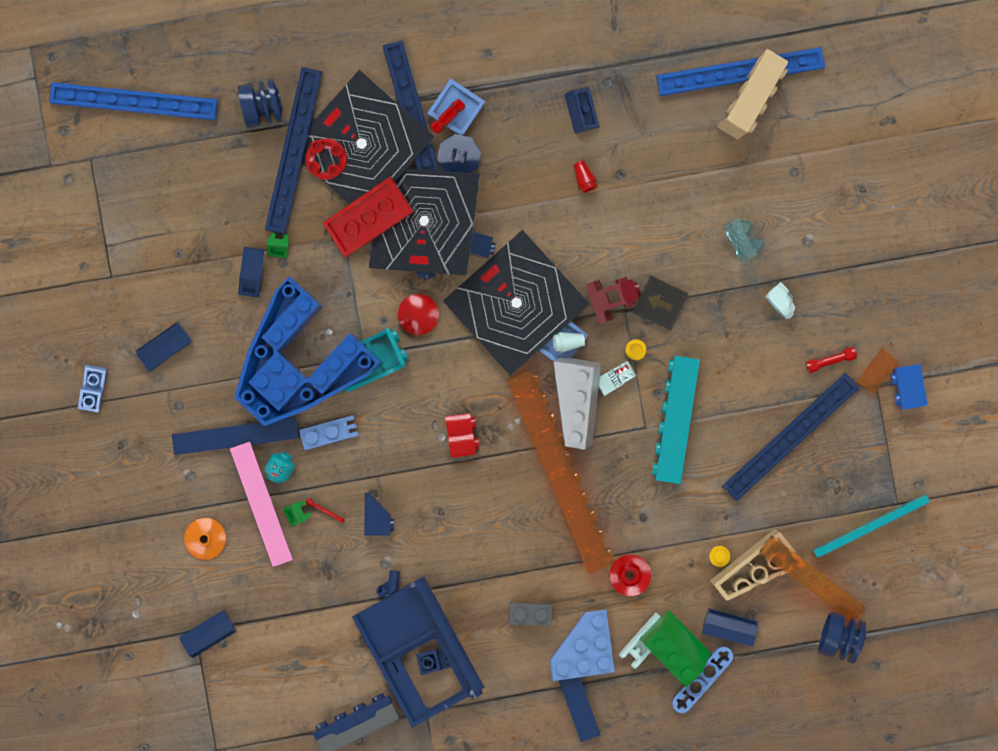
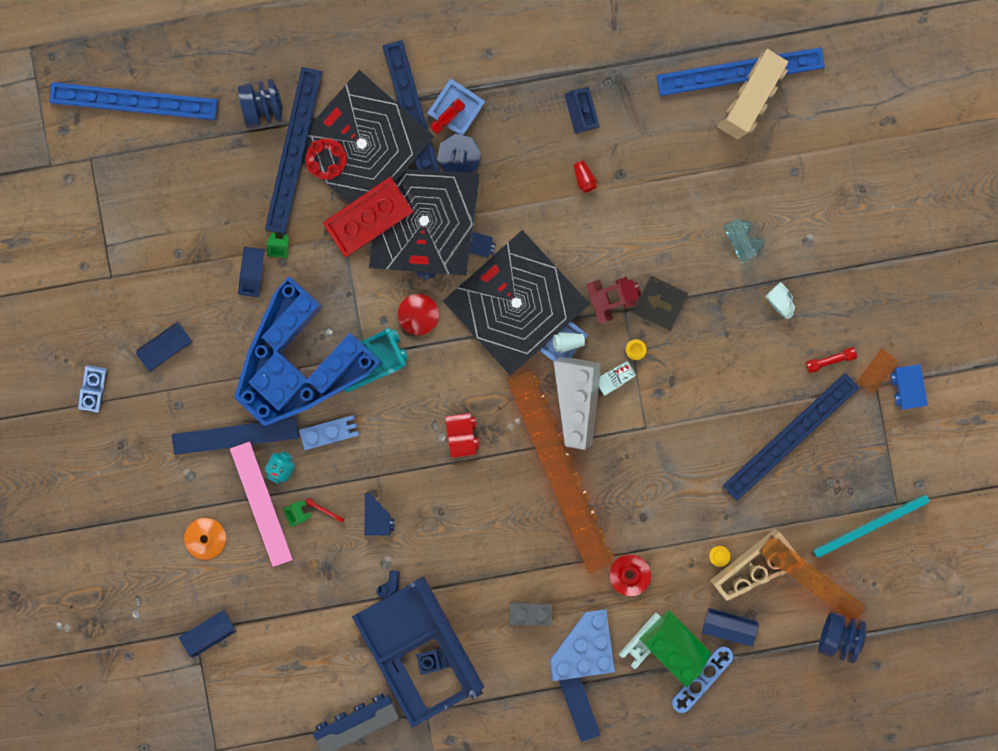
(677, 419): teal brick -> none

